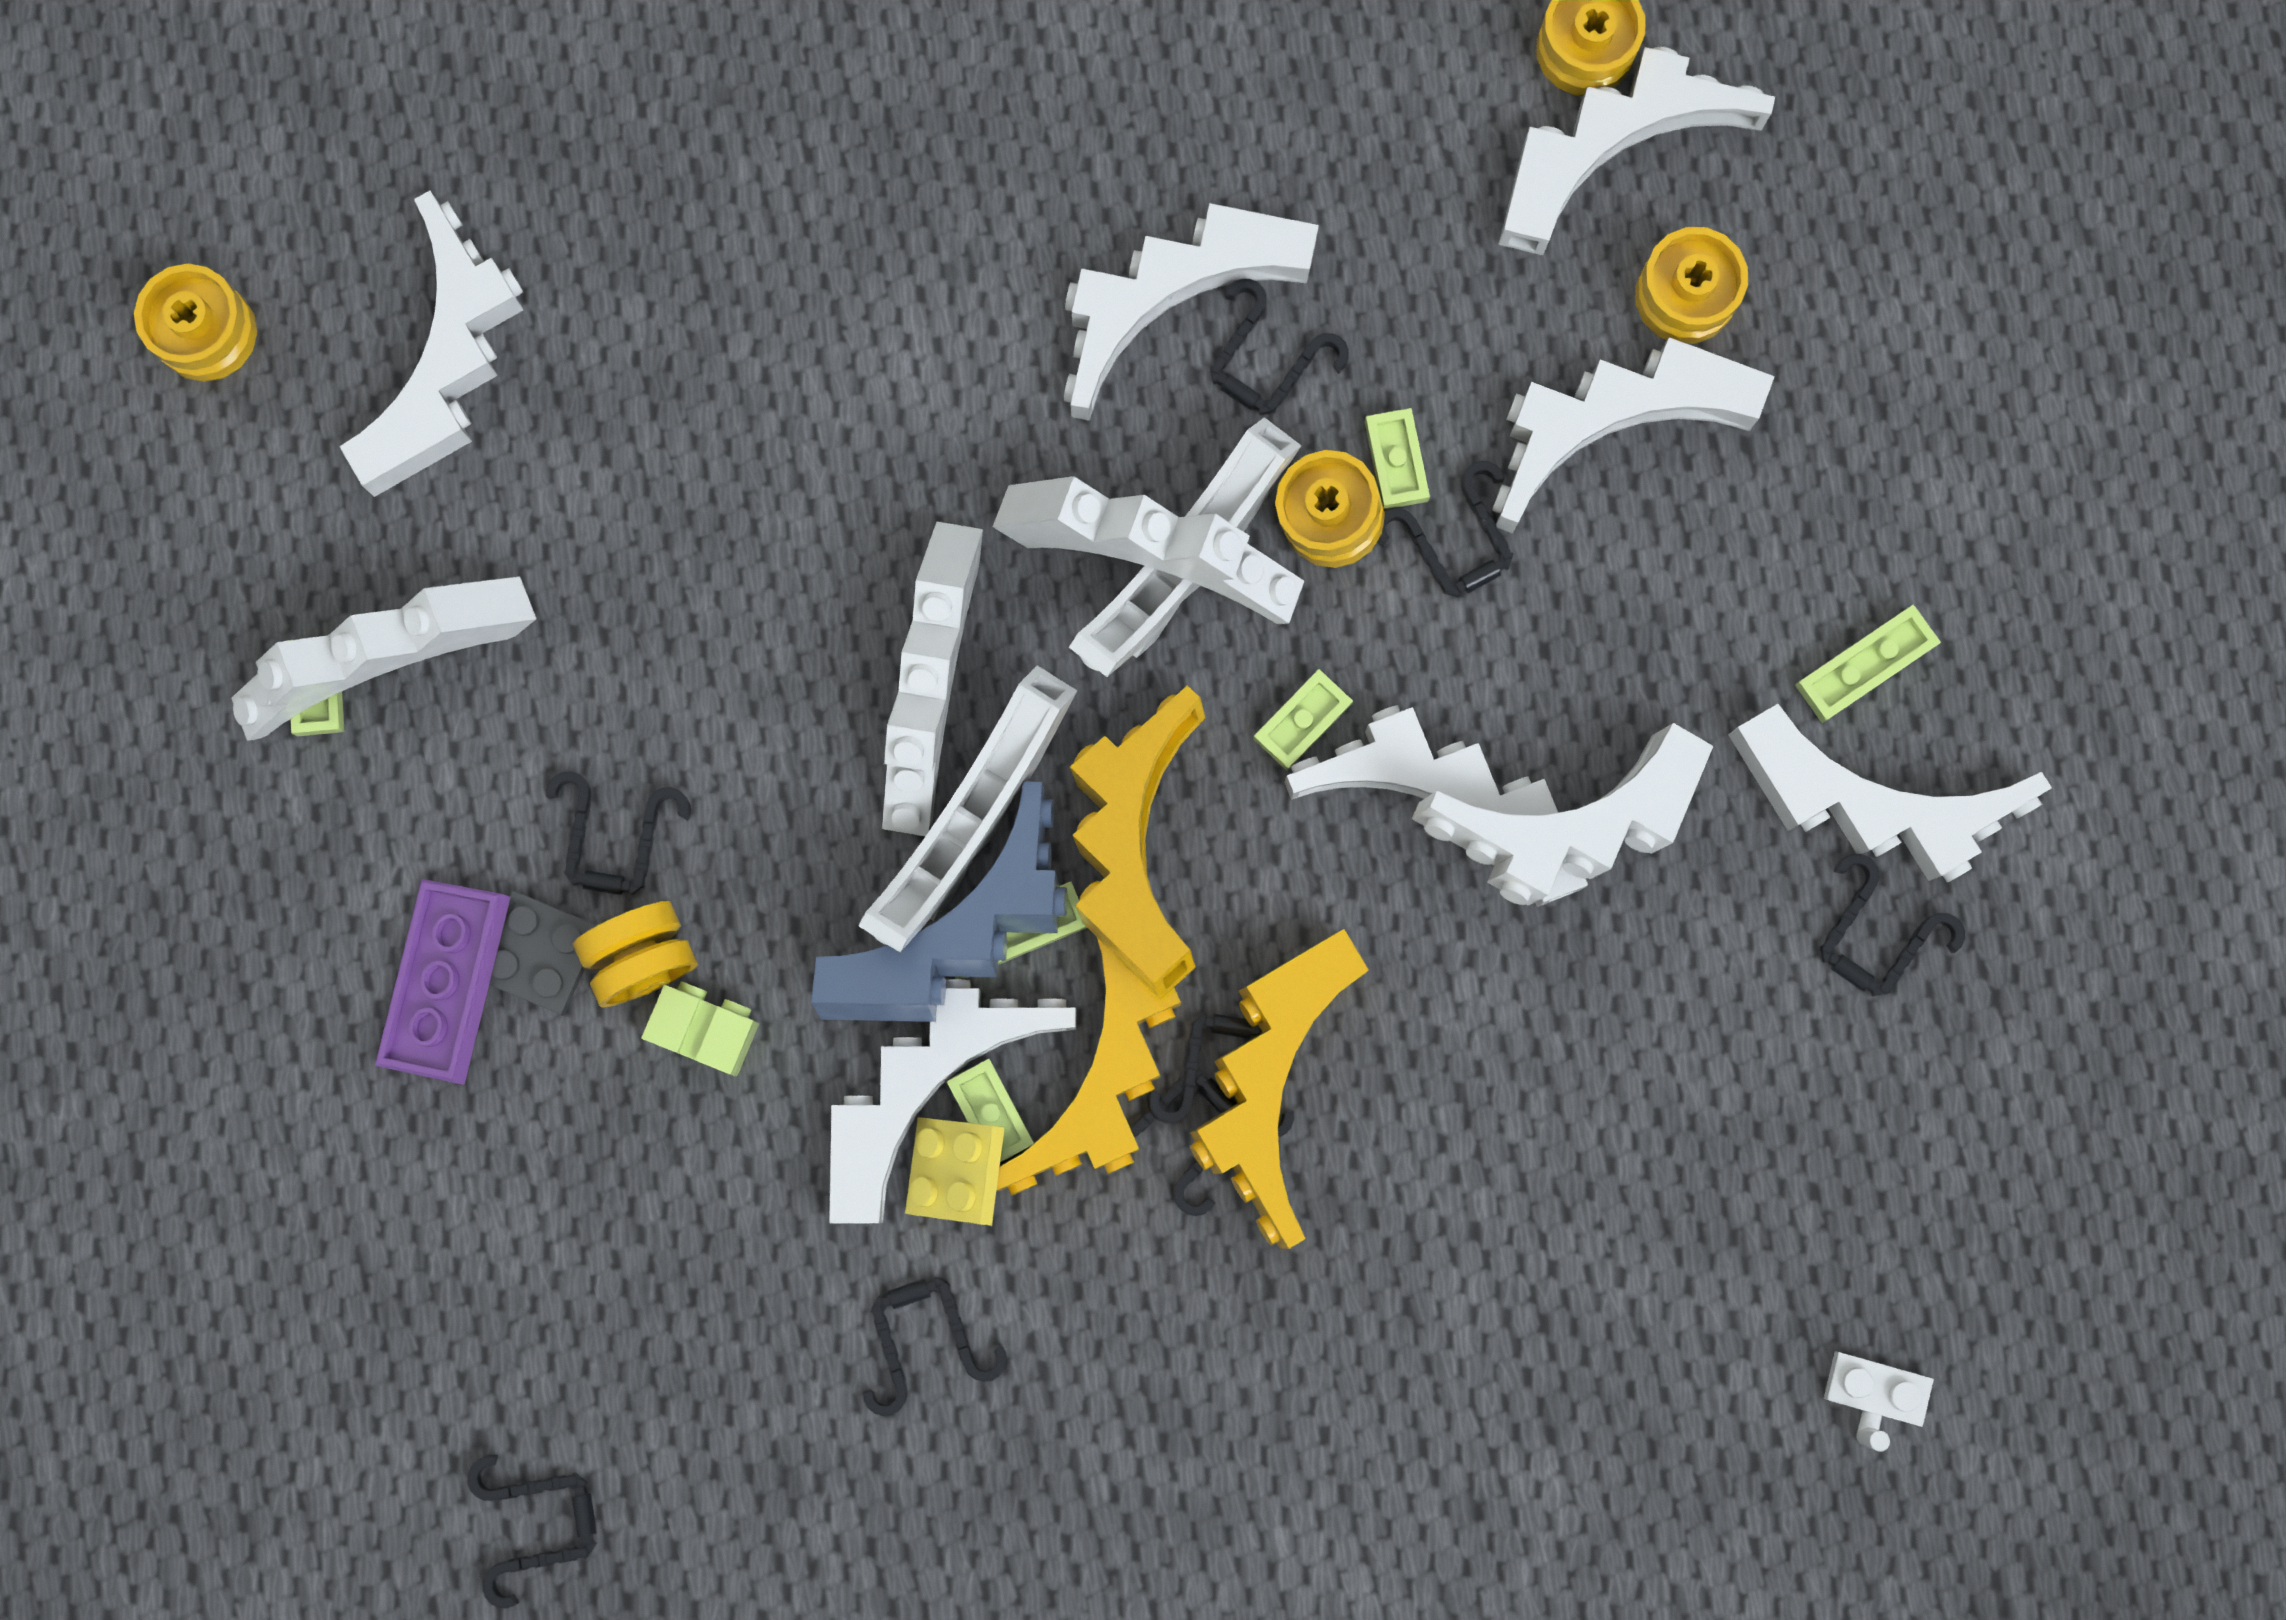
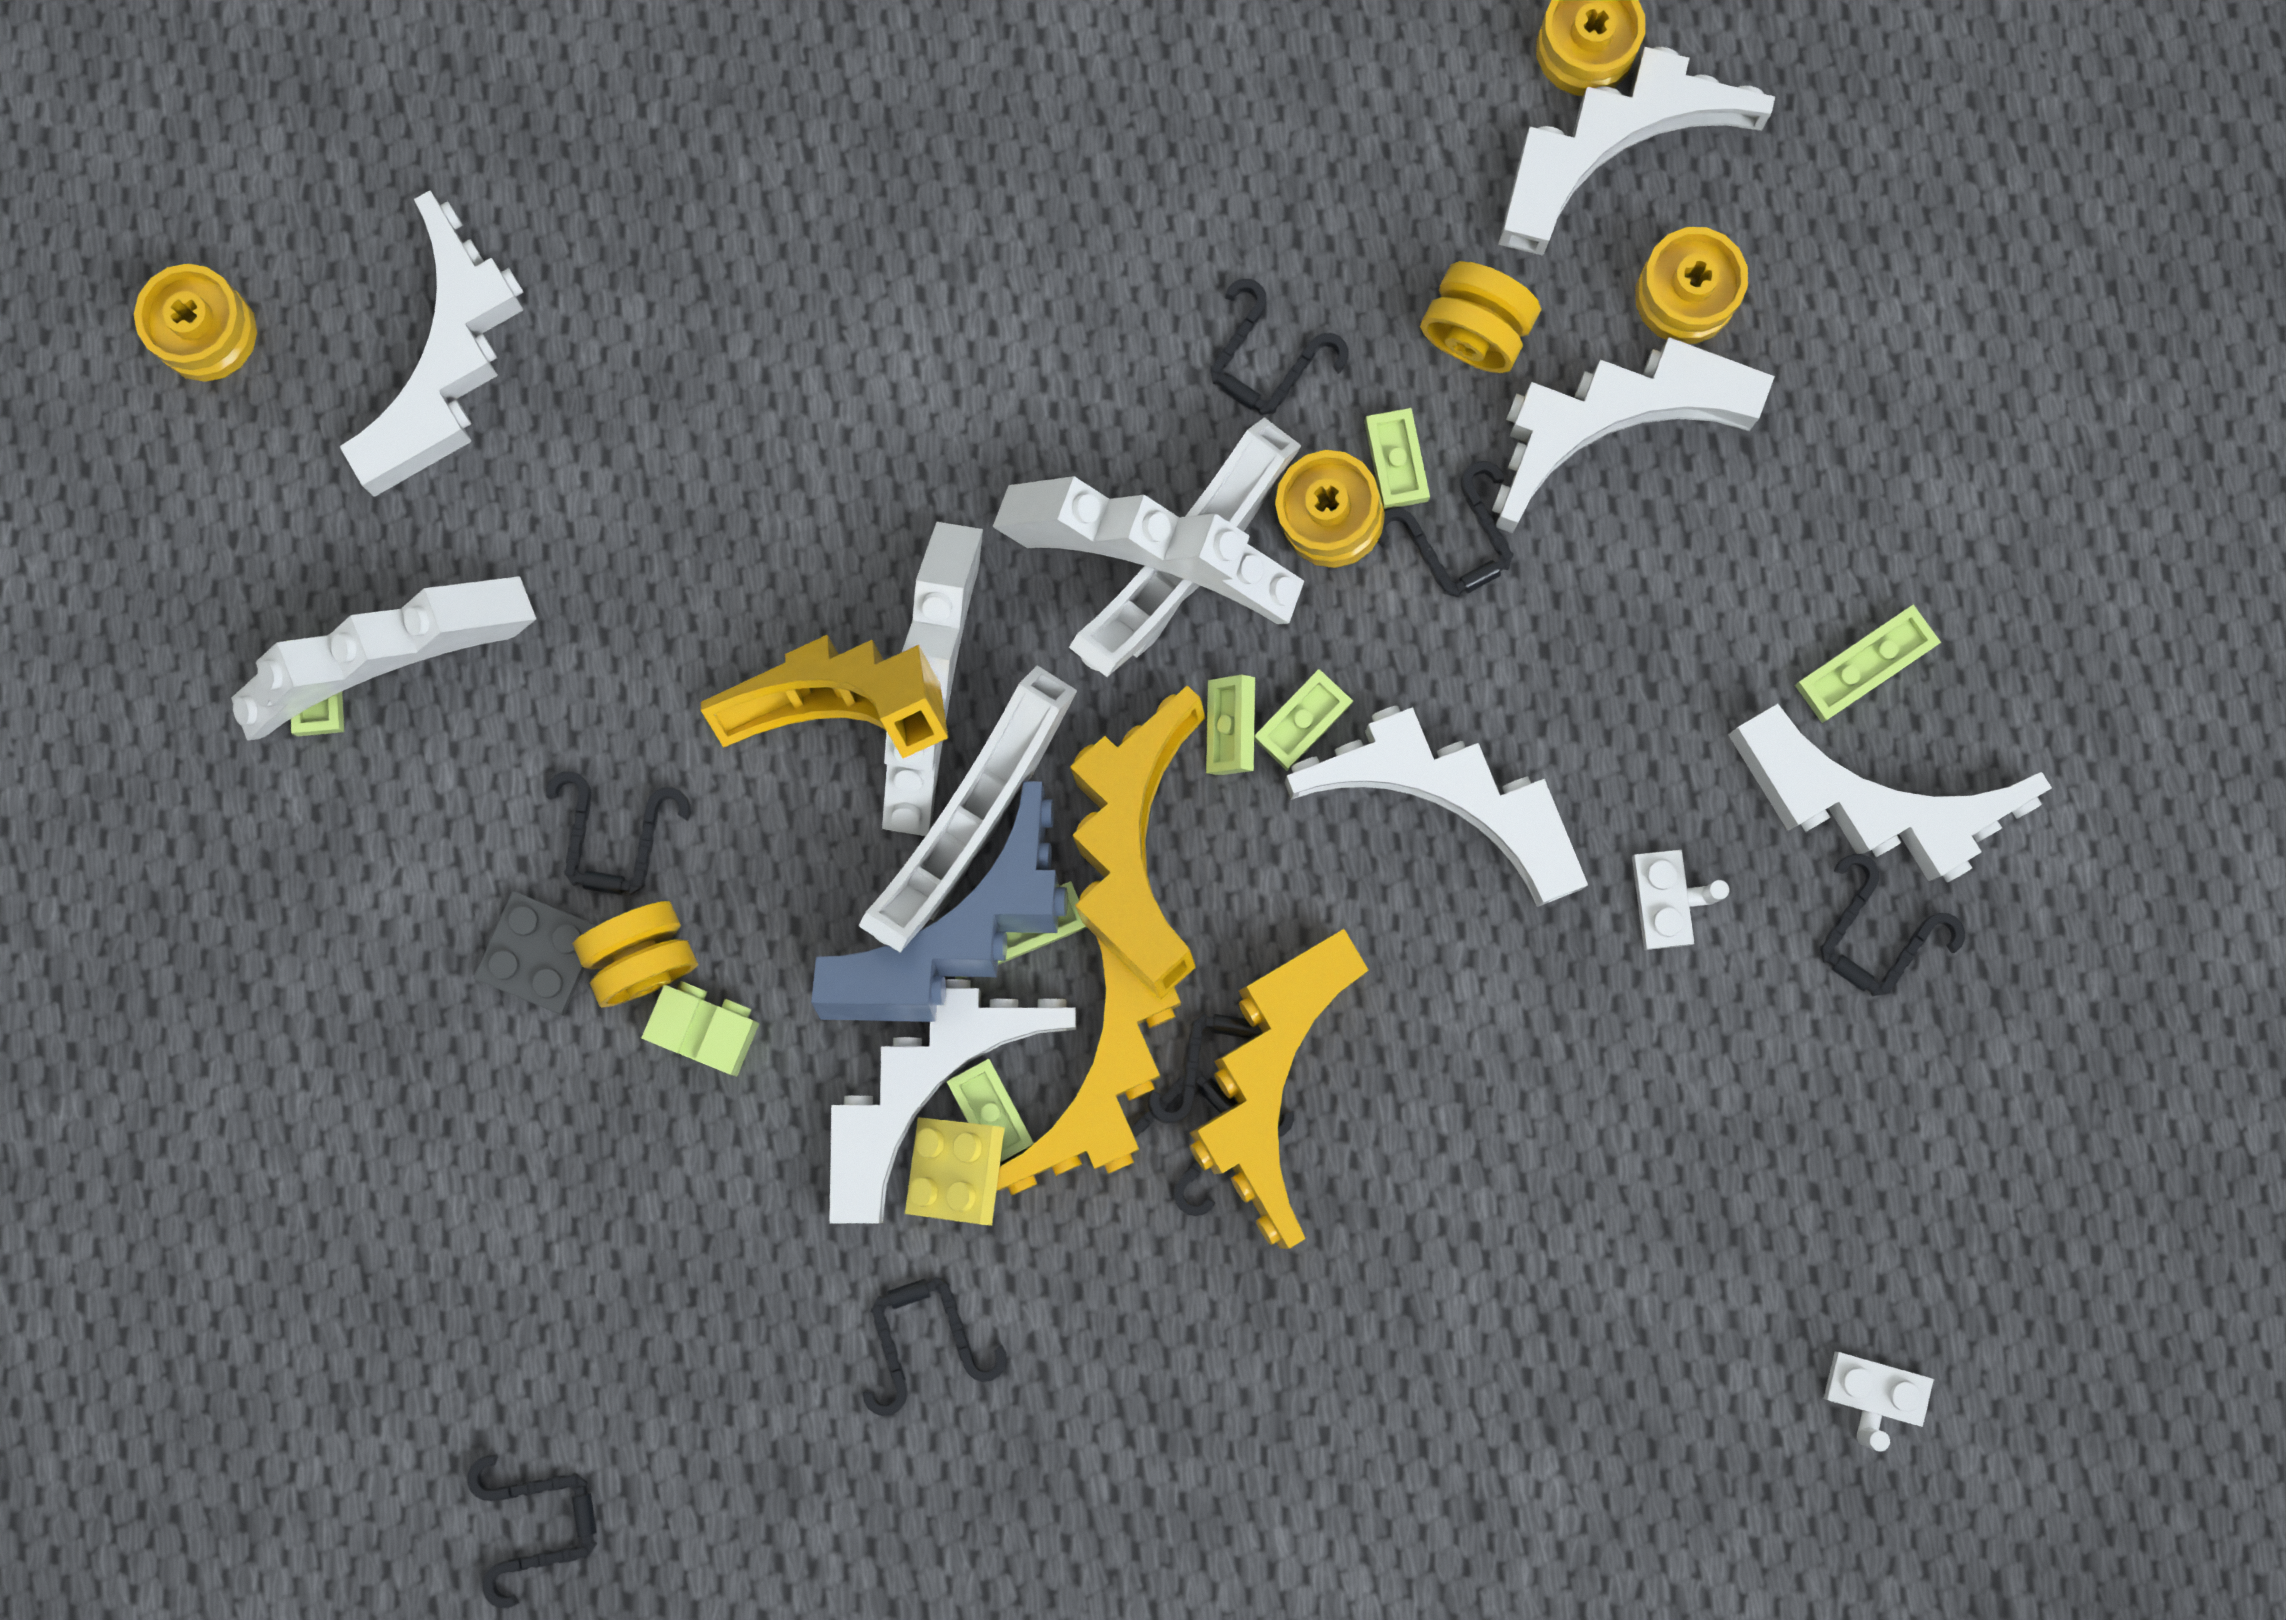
(443, 981): medium lavender tile -> none
(821, 684): none -> yellow arch
(1224, 249): white arch -> none
(1230, 725): none -> yellowish green plate
(1480, 316): none -> yellow wheel
(1531, 848): white arch -> none
(1666, 899): none -> white plate

